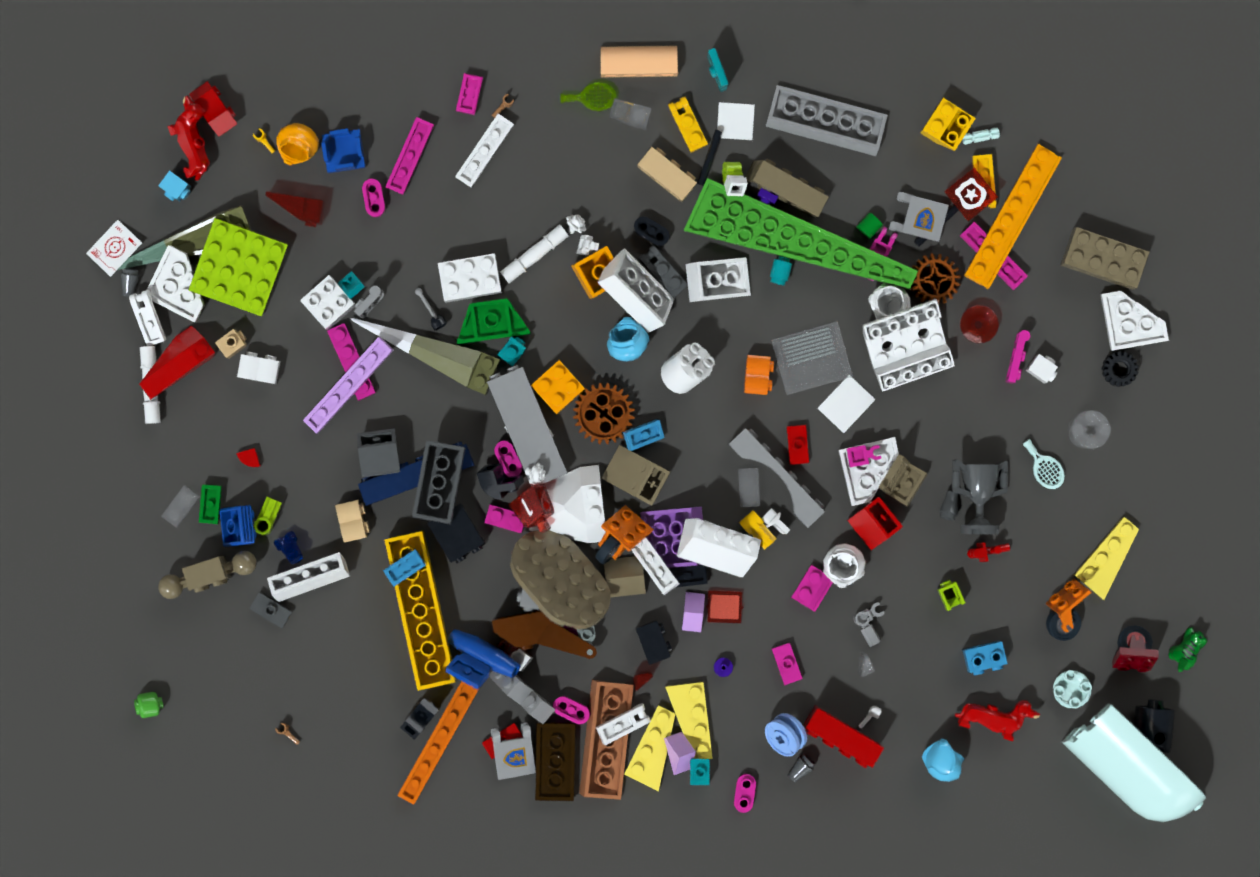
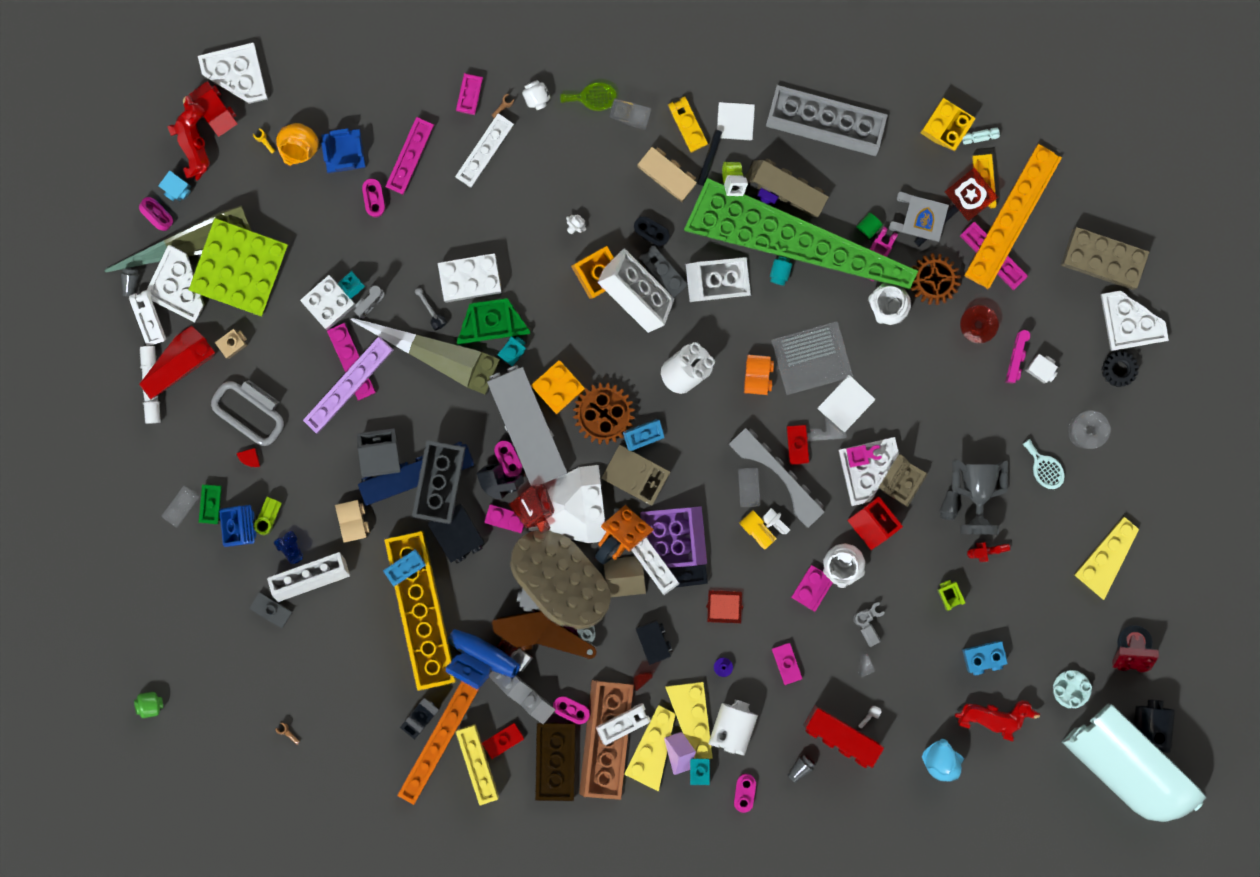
(114, 248): white sticker -> none
(156, 214): none -> dark pink plate
(201, 575): dark tan brick -> none
(236, 71): none -> white plate
(258, 368): white brick -> none
(258, 398): none -> light grey bar
(304, 209): clear red slope -> none
(477, 764): none -> light yellow brick
(515, 755): light grey flag -> none
(534, 253): white piece -> none
(536, 94): none -> white head
(536, 474): white plant -> none
(586, 245): white plate -> none
(627, 340): medium azure helmet -> none
(639, 61): light nougat brick -> none
(693, 612): lavender slope -> none
(716, 70): teal plate -> none
(718, 547): white slope -> none
(733, 727): none -> white cylinder
(786, 734): light blue wheel -> none
(831, 429): none -> clear slope
(909, 353): white slope -> none
(1063, 621): orange plate -> none
(1187, 651): green animal -> none

